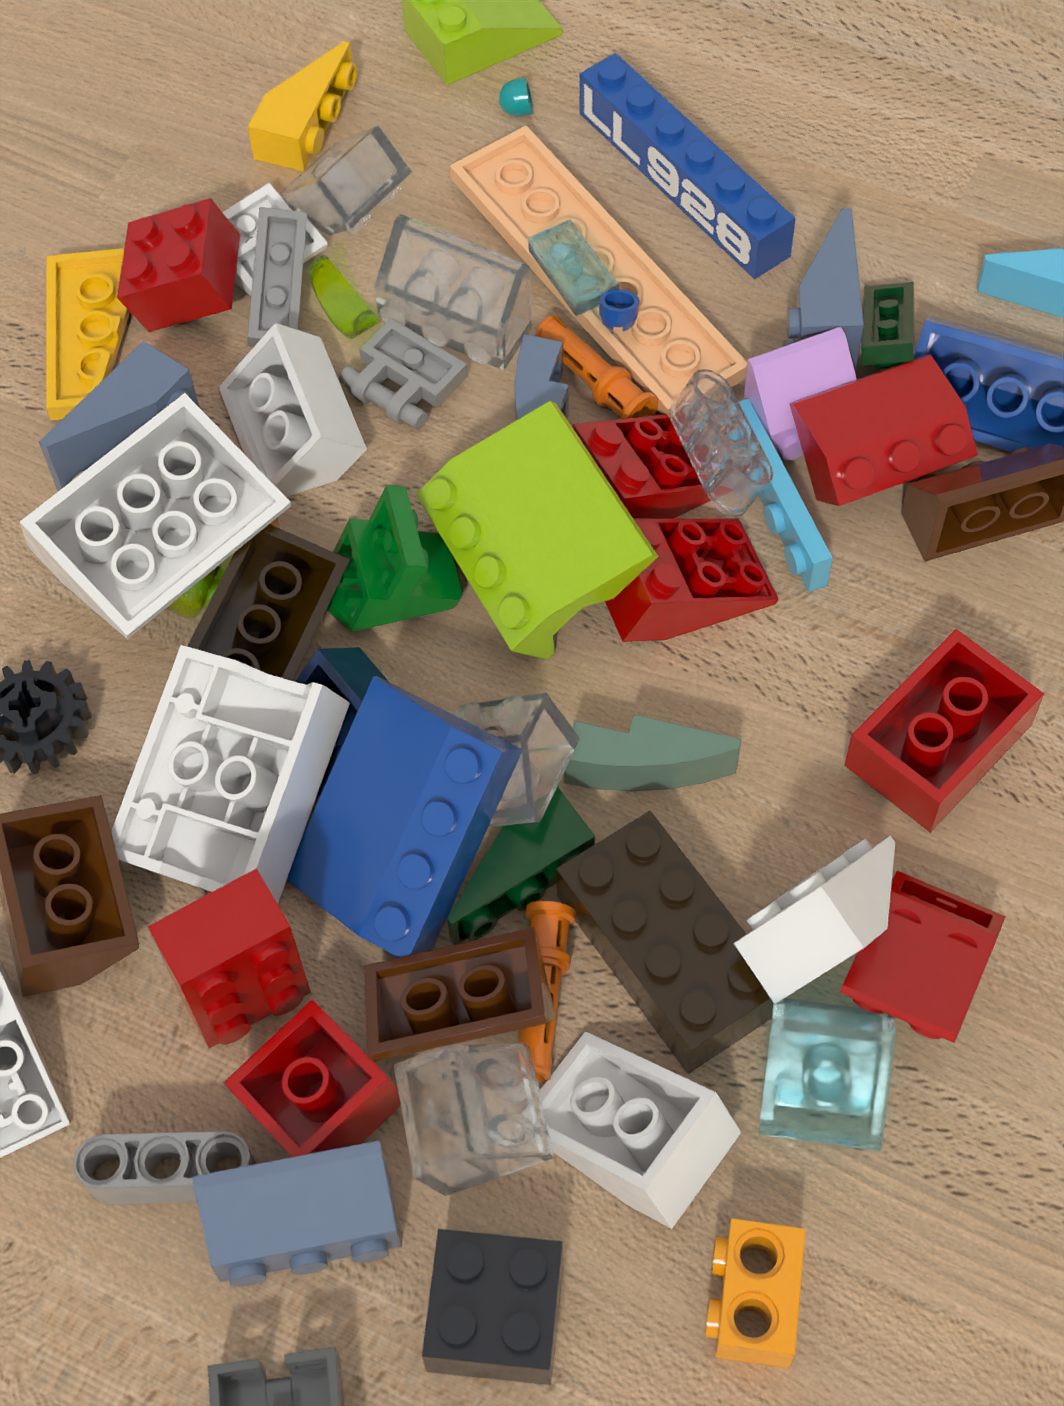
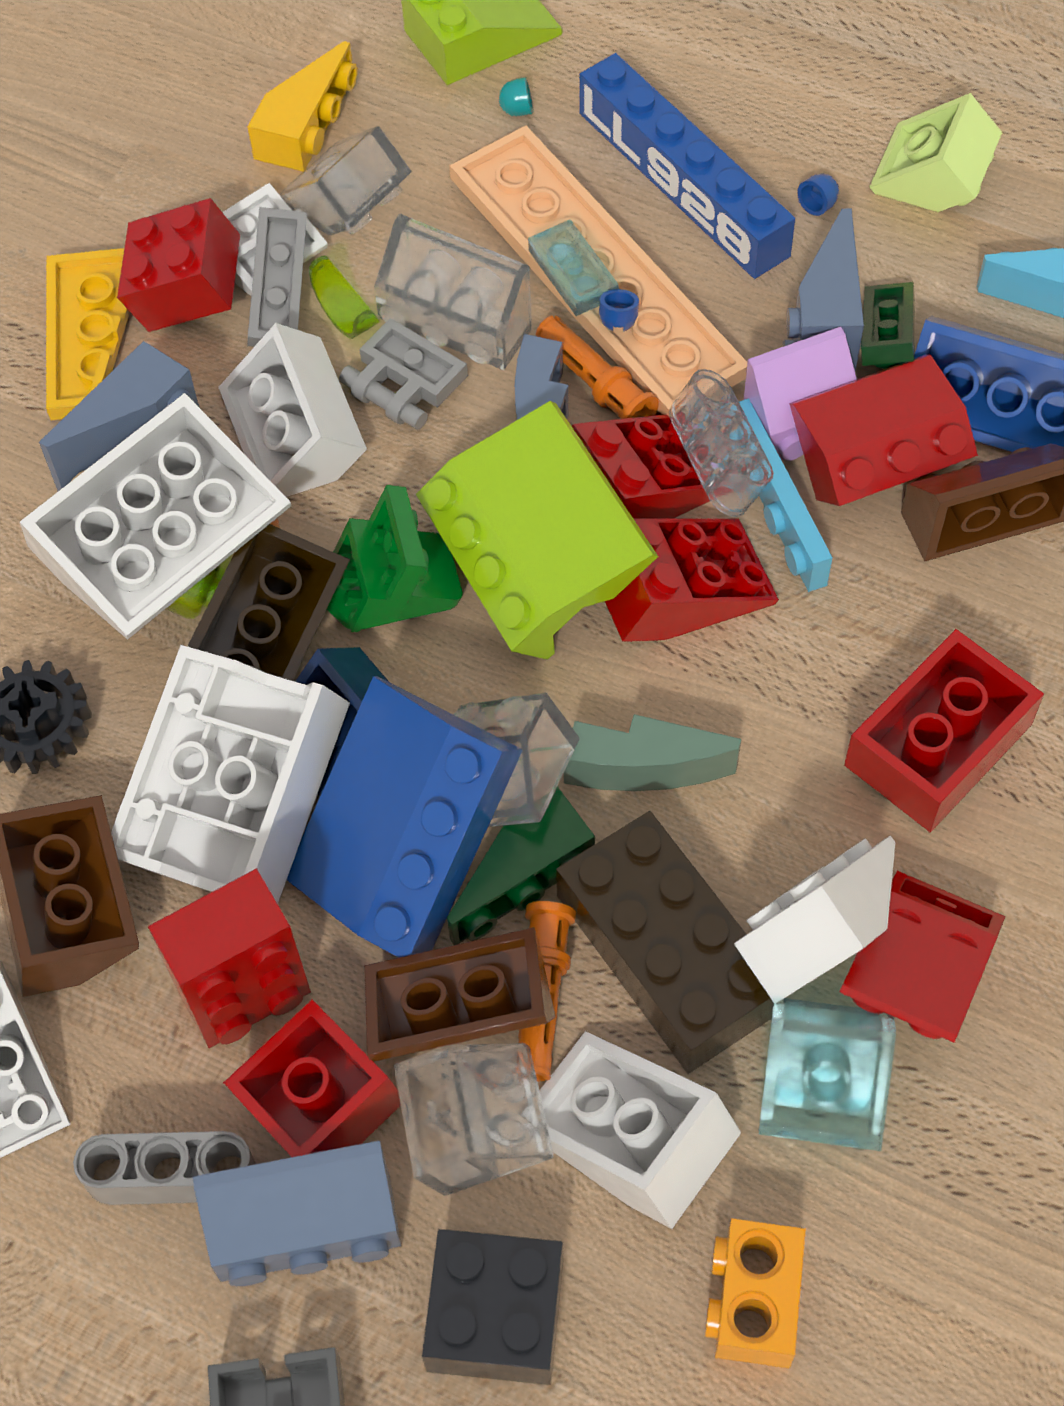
(818, 194): none -> blue hinge
(938, 156): none -> yellowish green slope

